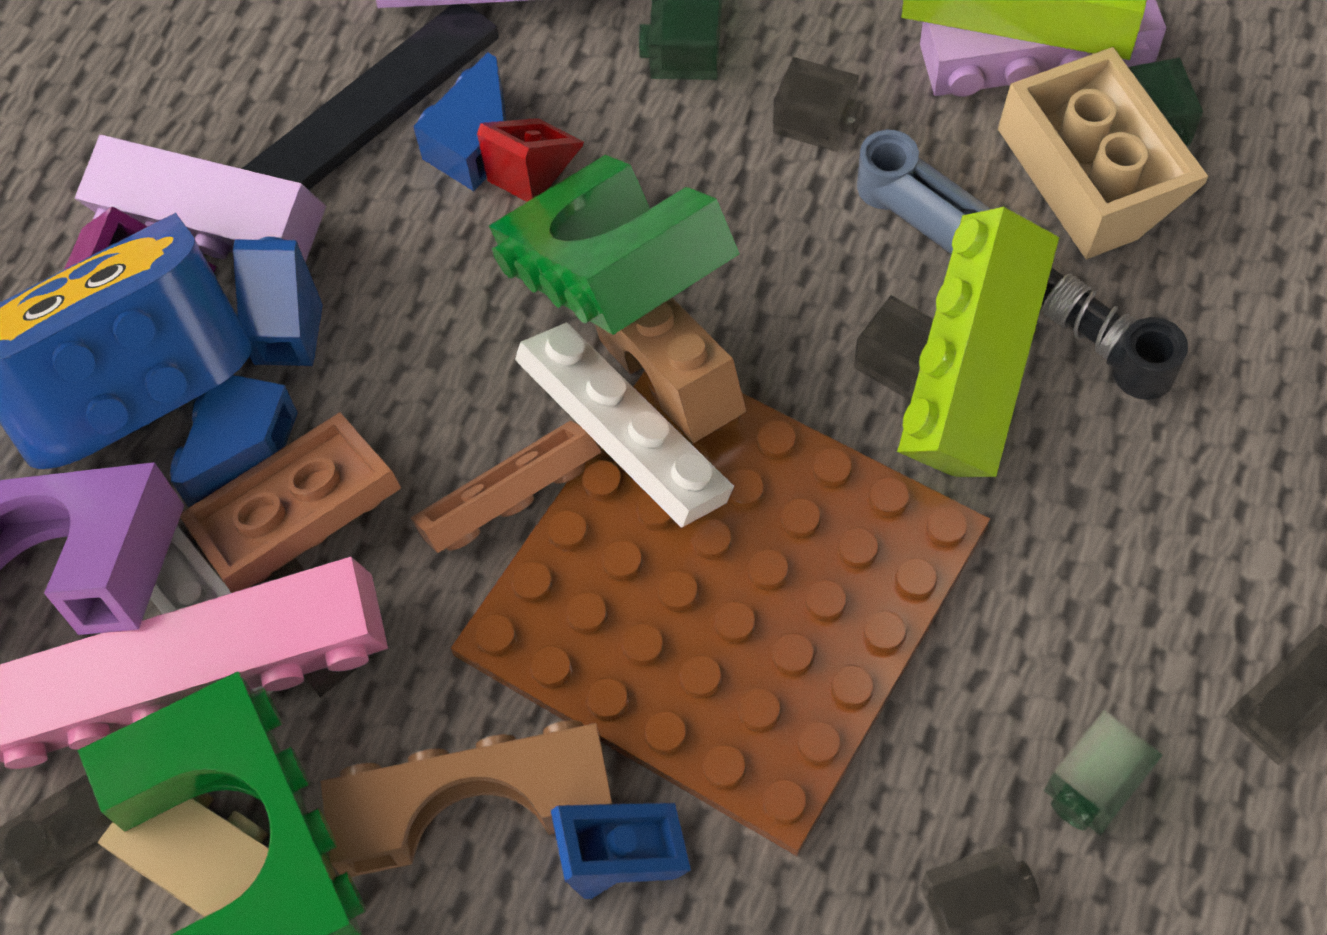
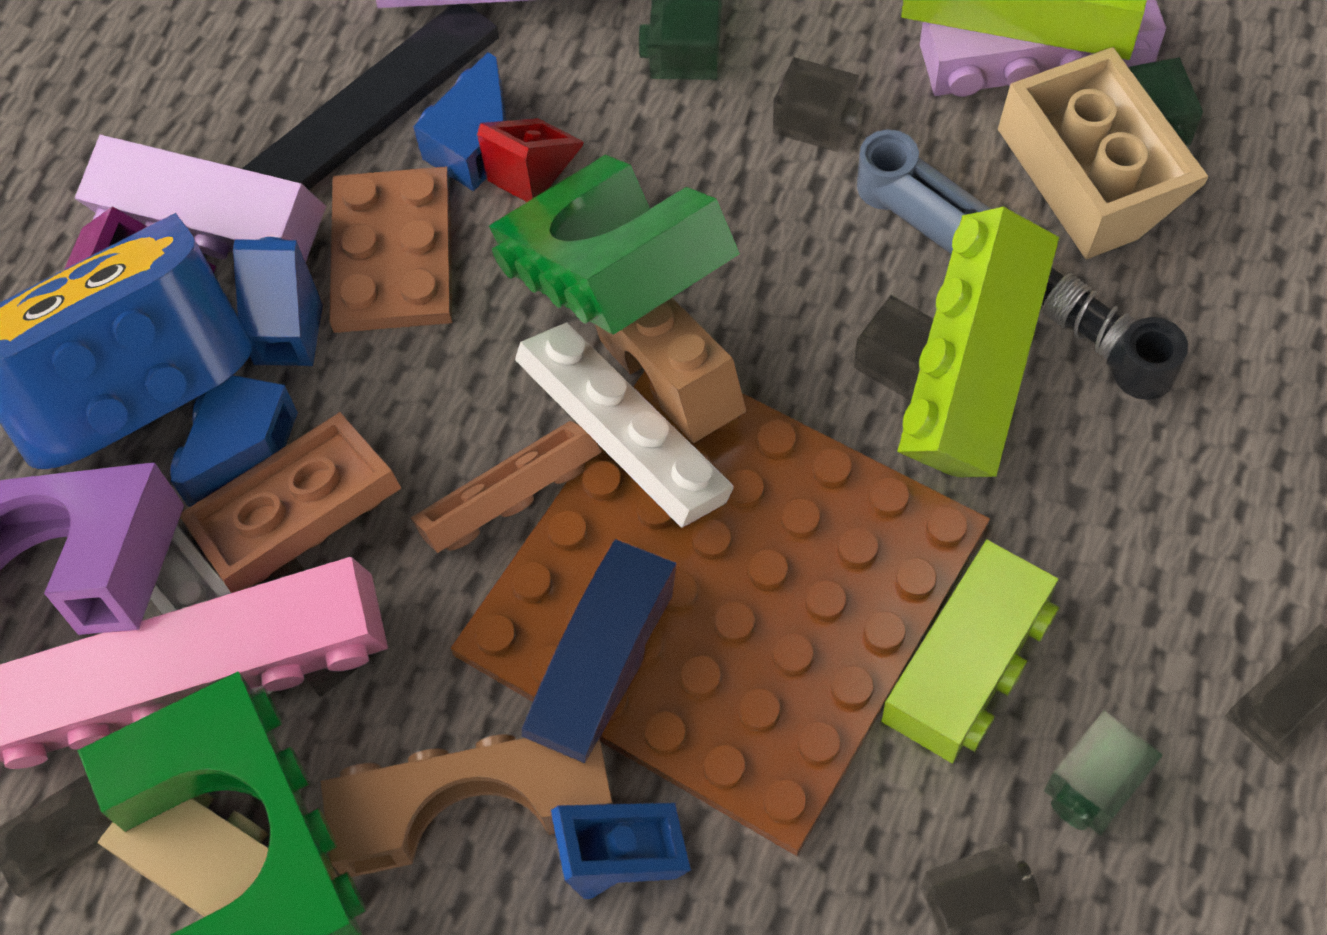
(391, 250): none -> nougat plate
(600, 650): none -> dark blue slope
(972, 653): none -> lime brick

